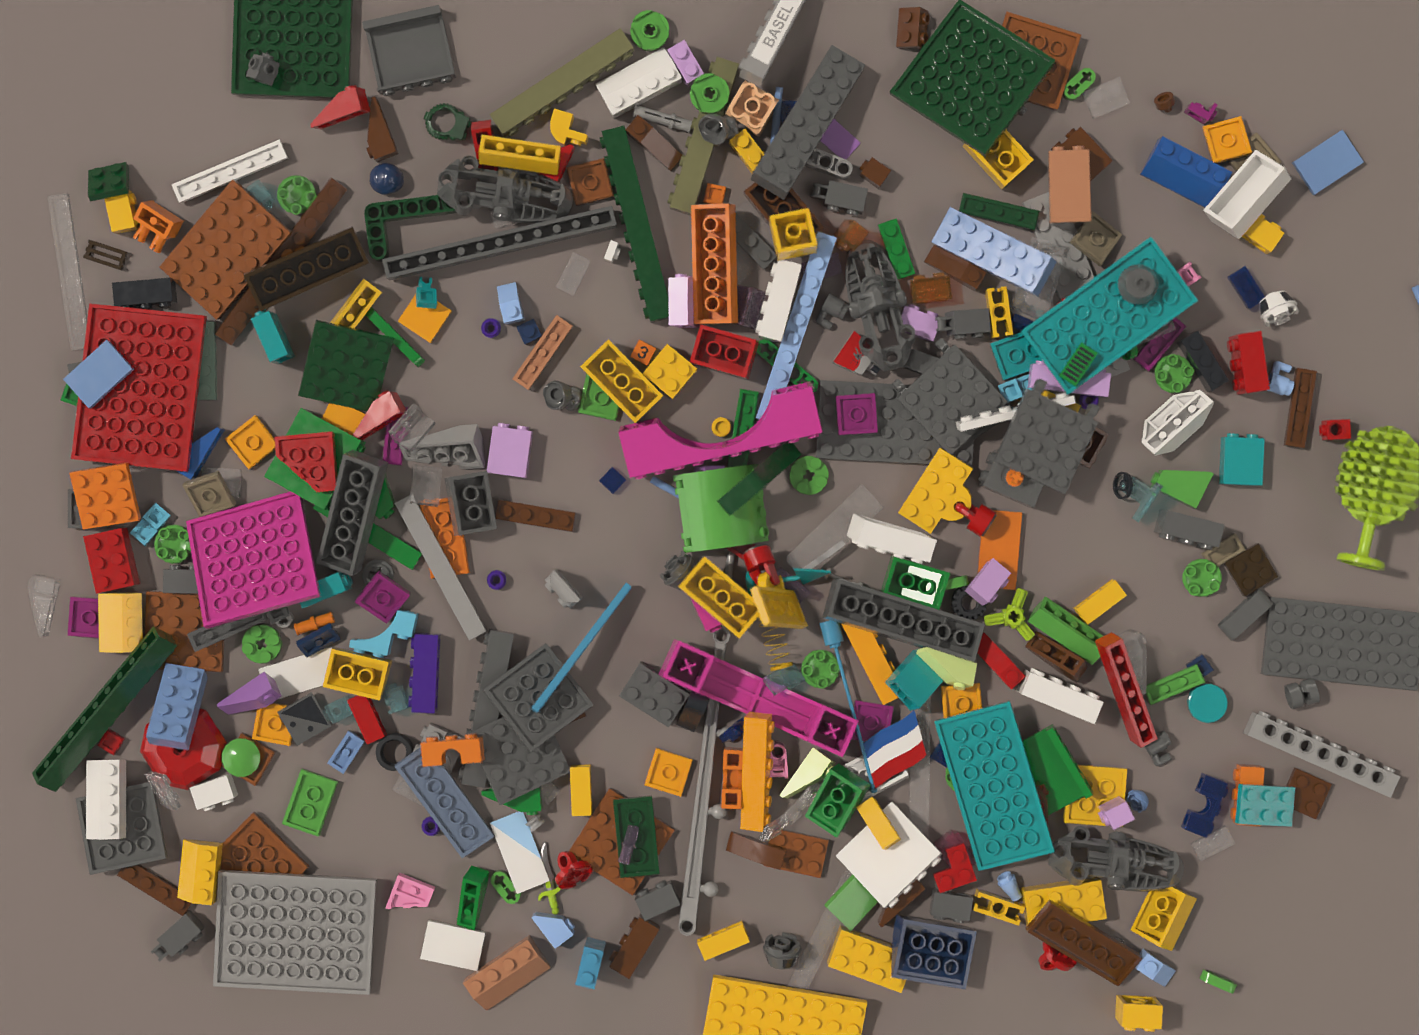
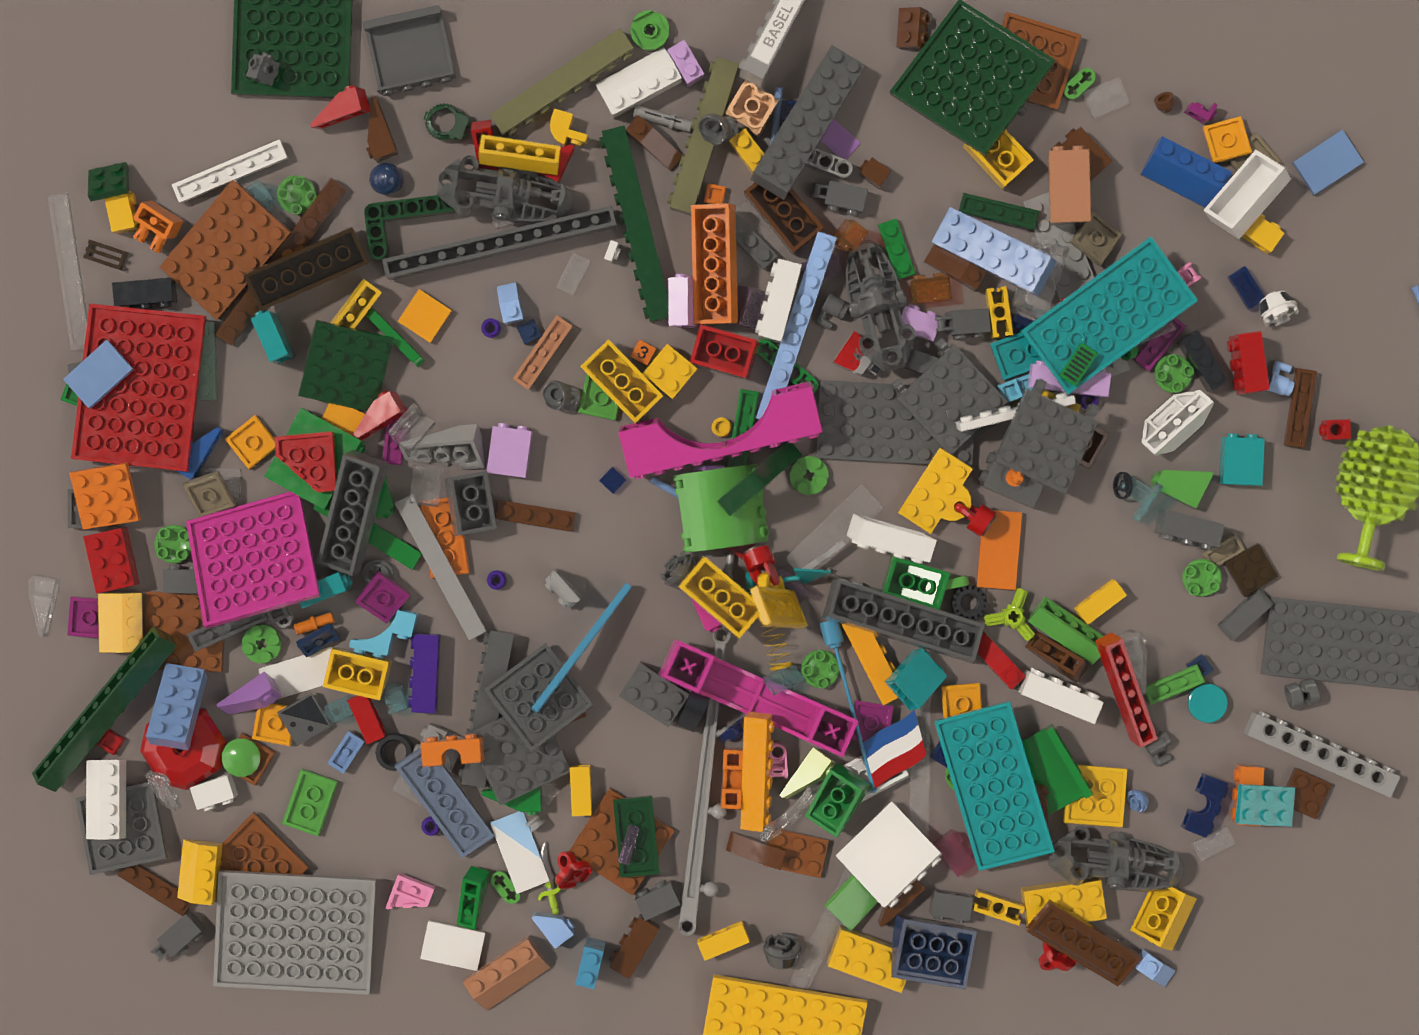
(150, 524): medium azure slope -> none
(425, 295): teal plate -> none
(590, 182): dark orange tile -> none
(668, 772): light orange tile -> none
(719, 99): bright green plate -> none
(793, 234): yellow brick -> none
(856, 414): magenta plate -> none
(878, 823): yellow piece -> none
(950, 668): yellowish green slope -> none
(960, 871): red plate -> none
(988, 581): lavender brick -> none
(1009, 885): light blue cone -> none
(1115, 813): lavender brick -> none
(1138, 284): dark grey cone -> none
(1138, 1012): yellow brick -> none
(1218, 981): bright green beam -> none

